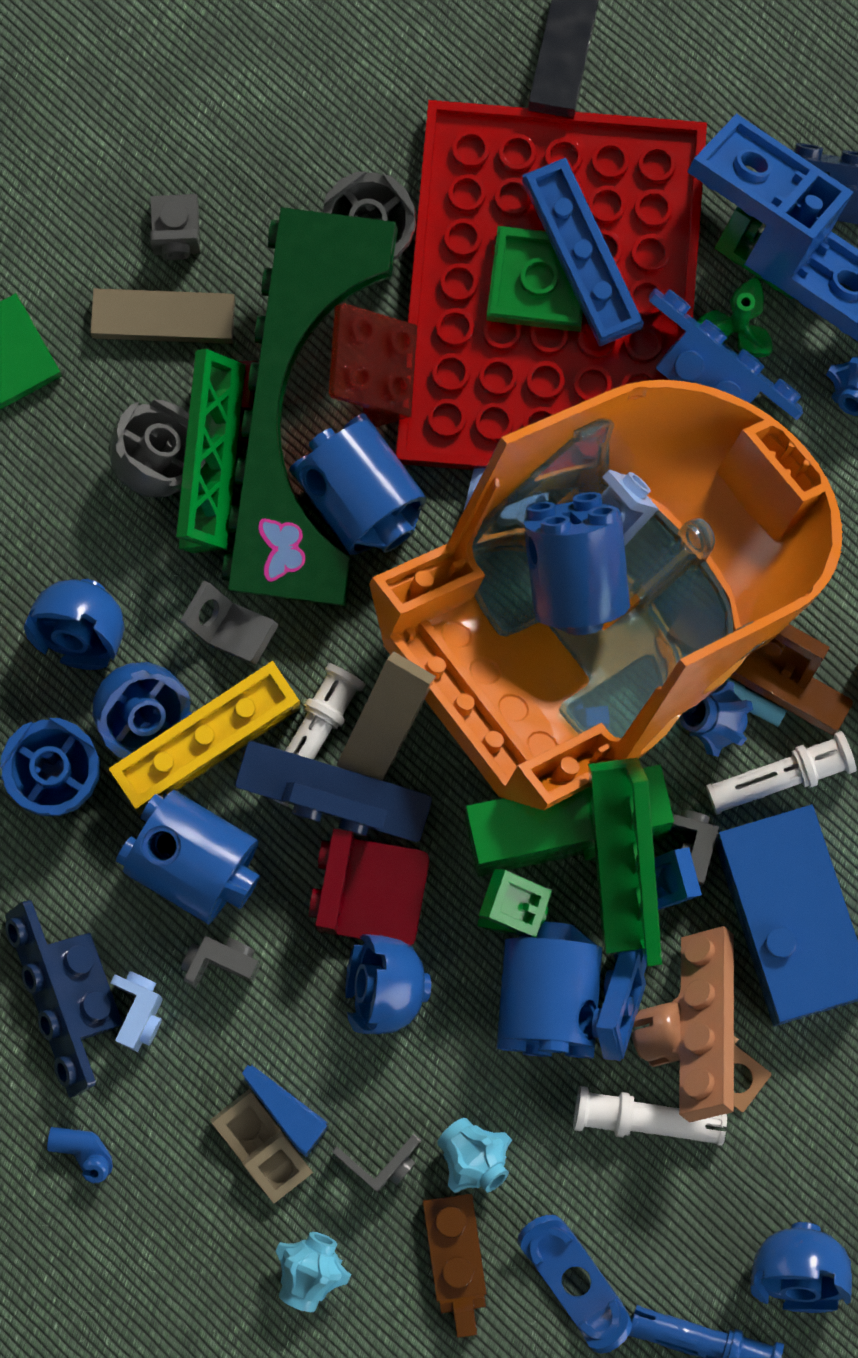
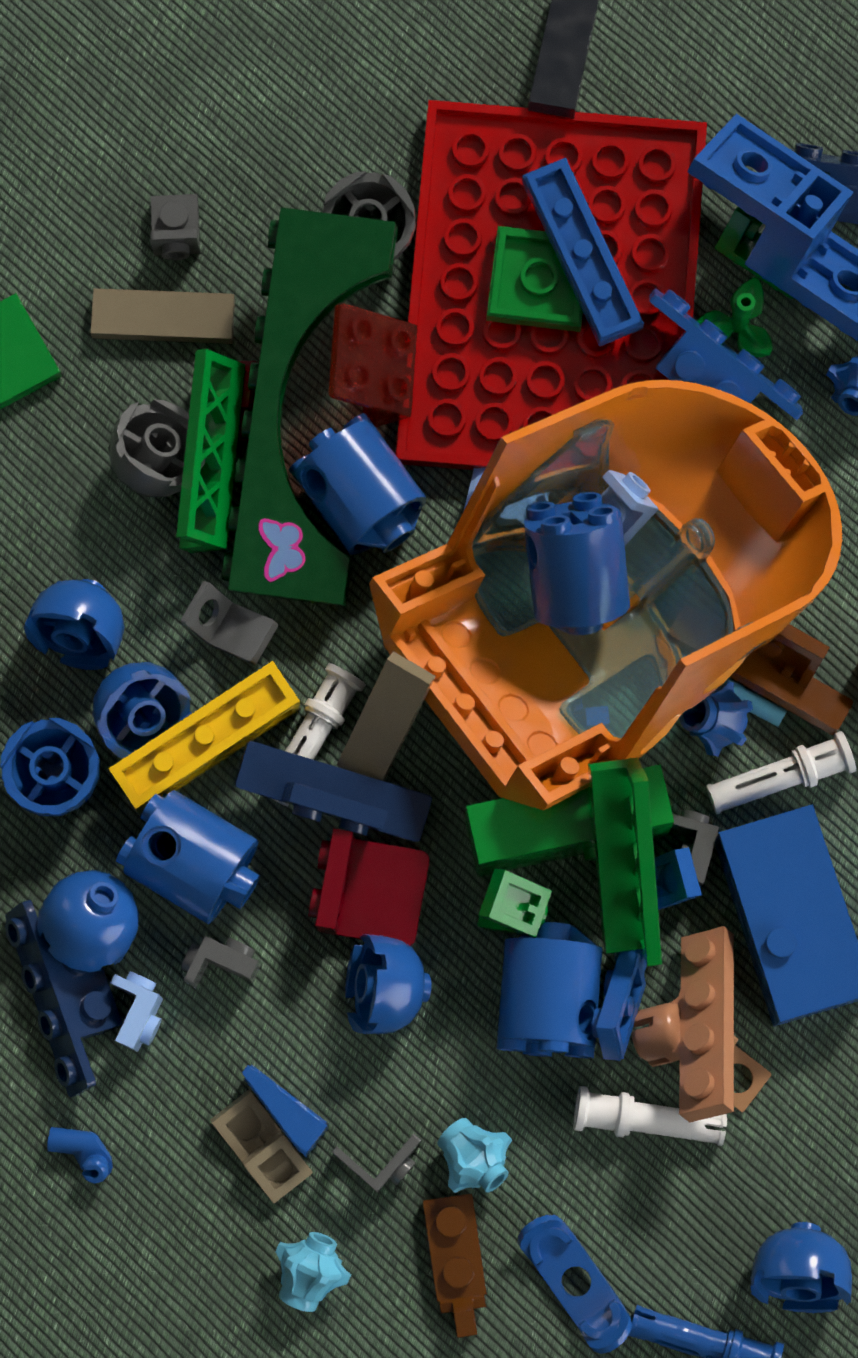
(89, 920): none -> blue cylinder

